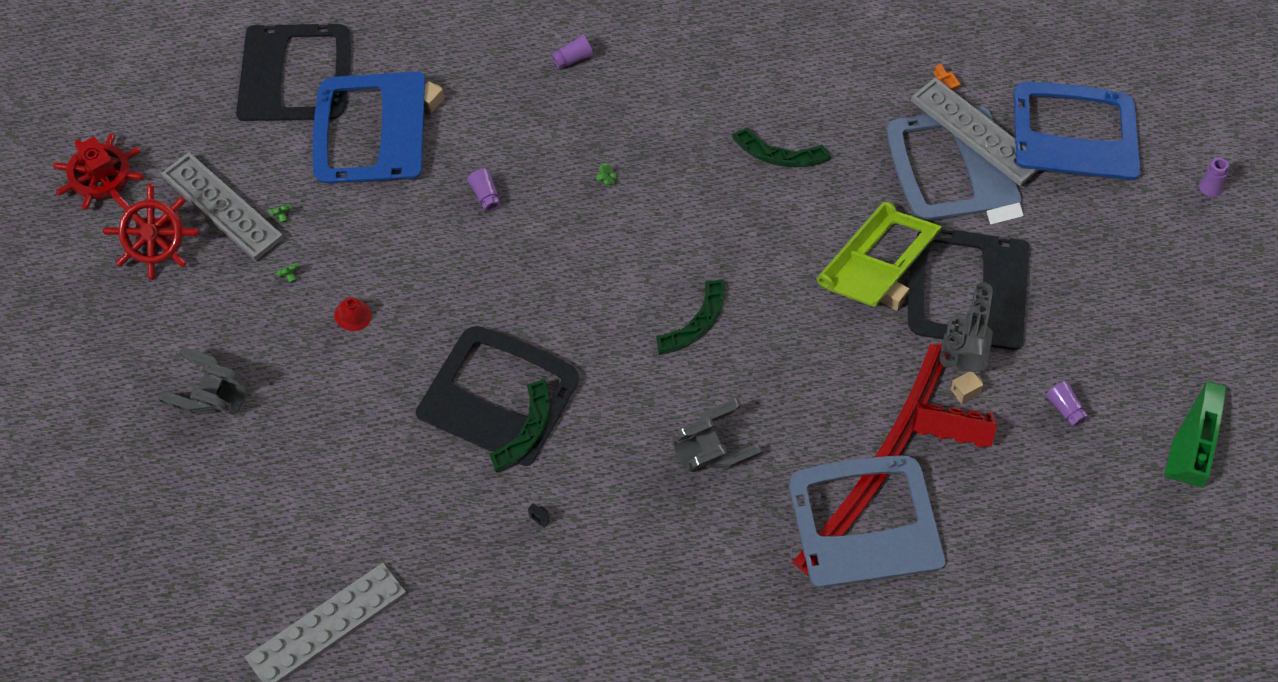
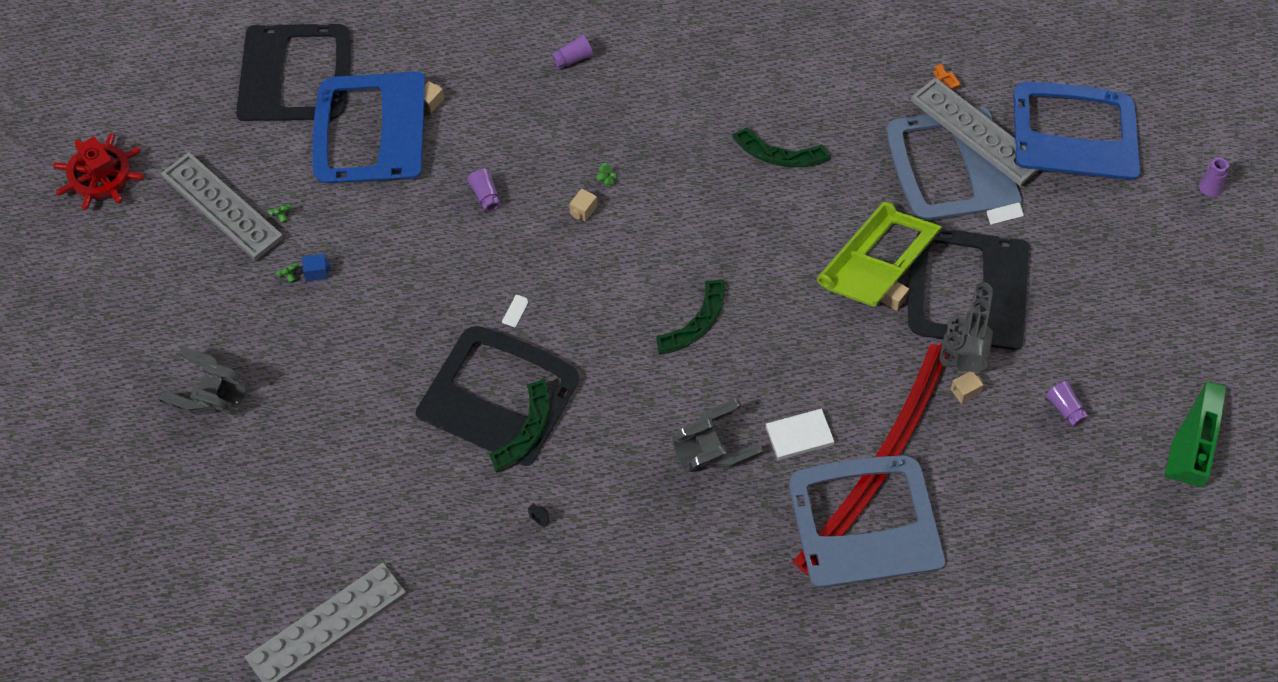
(151, 230): red piece -> none
(315, 267): none -> blue brick
(352, 314): red hat -> none
(515, 311): none -> white sticker
(583, 205): none -> tan brick
(799, 434): none -> white tile
(955, 424): red wedge -> none

